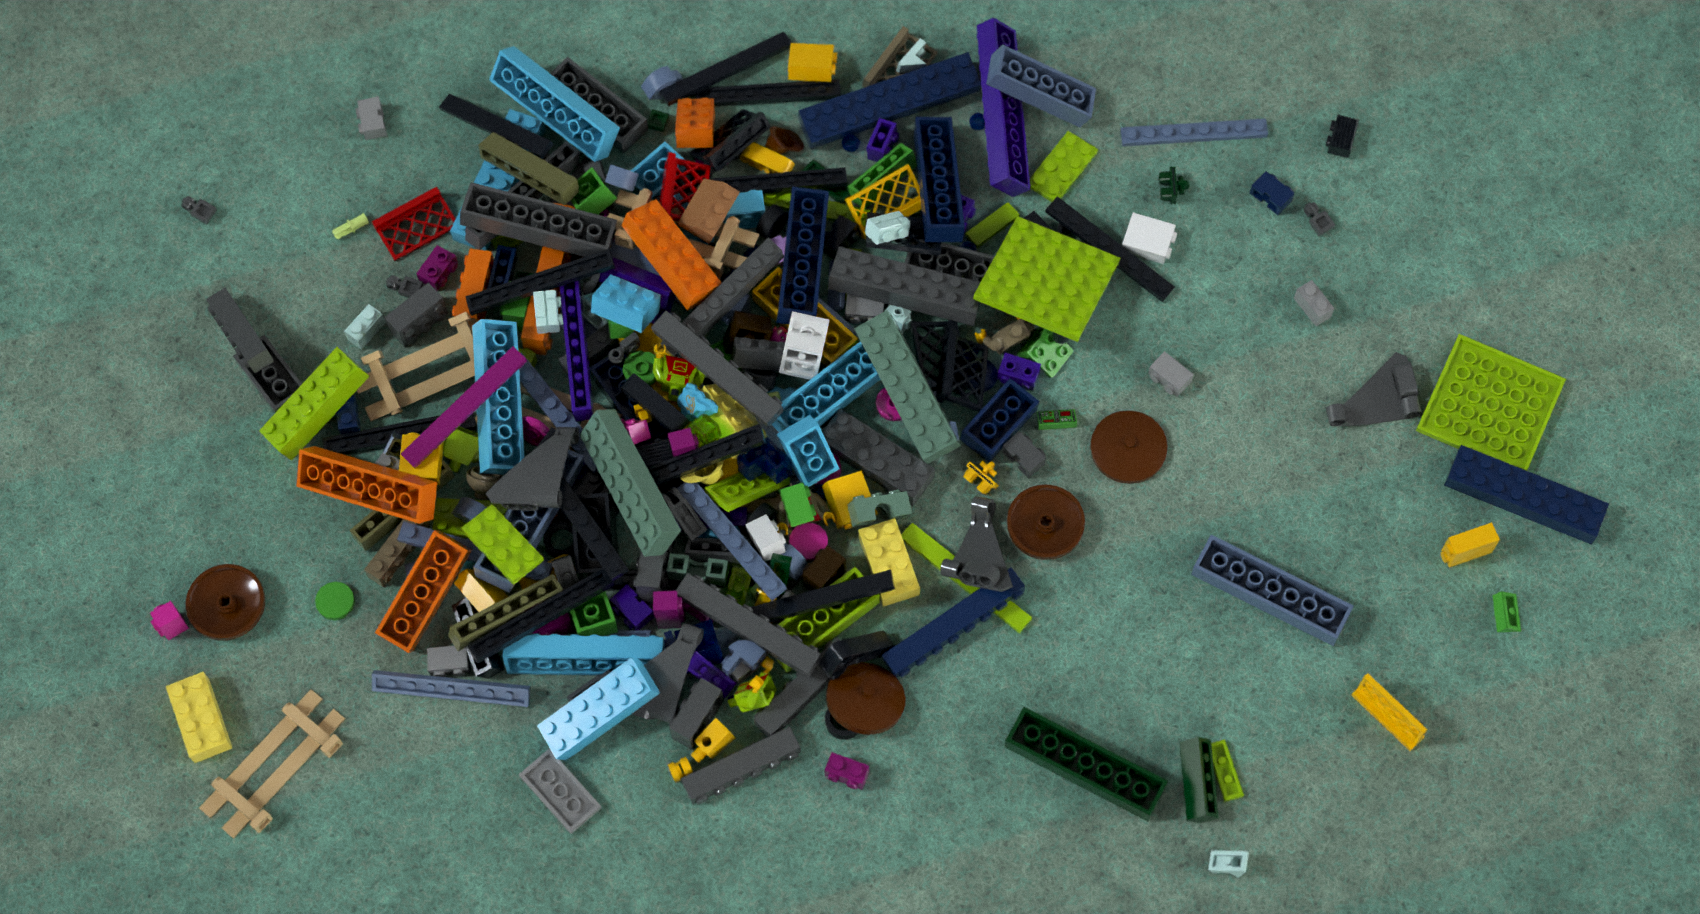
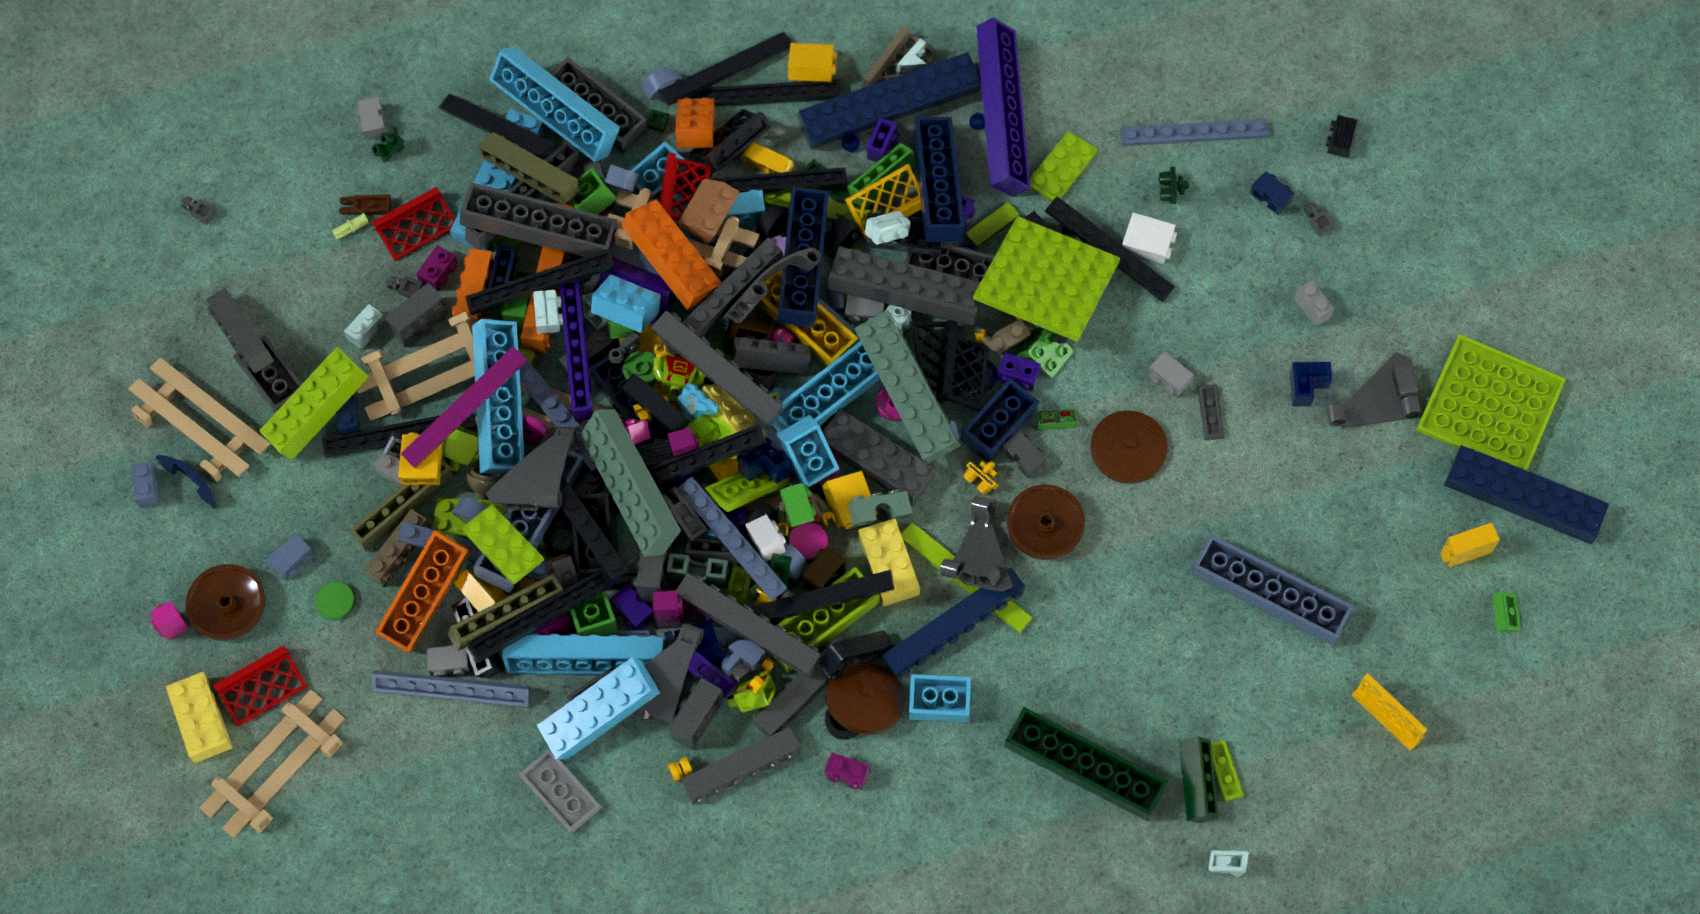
(145, 484): none -> sand blue brick
(159, 403): none -> tan fence
(173, 465): none -> dark blue slope
(253, 670): none -> red fence
(290, 557): none -> sand blue brick
(366, 204): none -> reddish brown hinge
(366, 484): orange brick -> none
(389, 145): none -> dark green hips
(706, 475): light yellow piece -> none
(718, 736): yellow torso -> none
(783, 140): reddish brown piece -> none
(804, 259): none -> dark grey panel
(804, 345): white bracket -> none
(939, 698): none -> medium azure brick
(1041, 86): sand blue brick -> none
(1210, 412): none -> dark grey tile
(1306, 378): none -> clear blue brick

